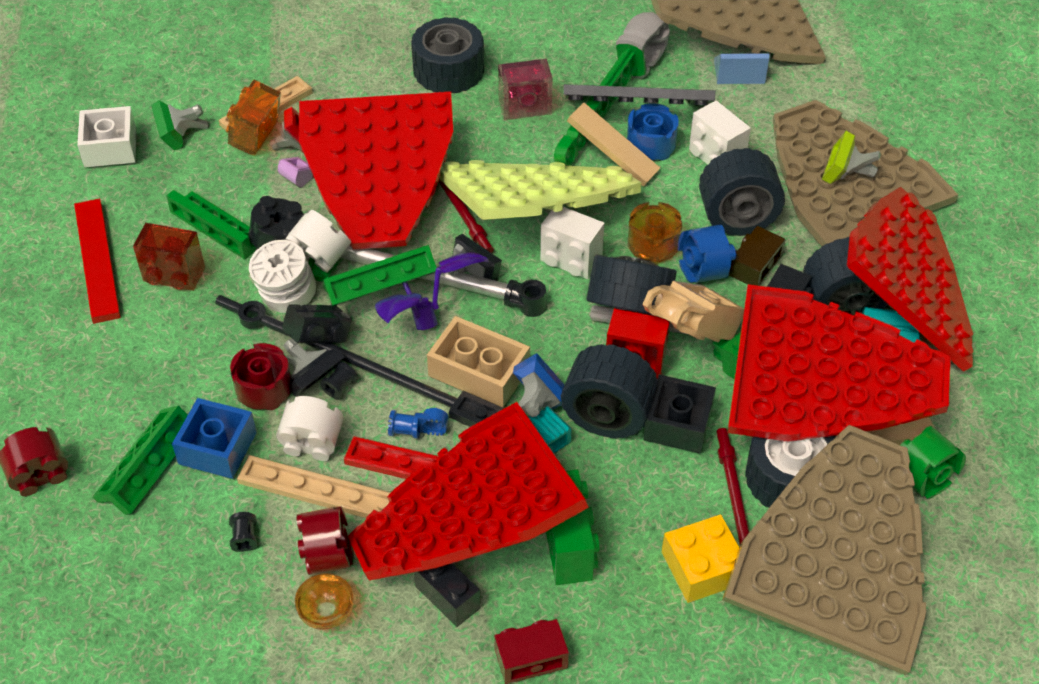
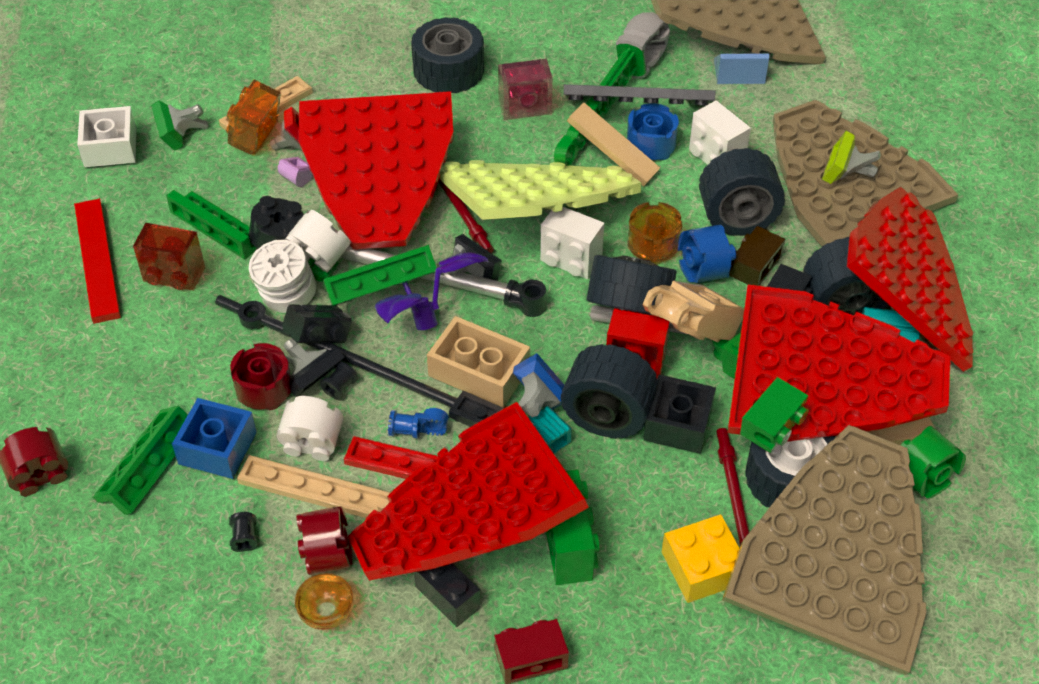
(774, 415): none -> green brick

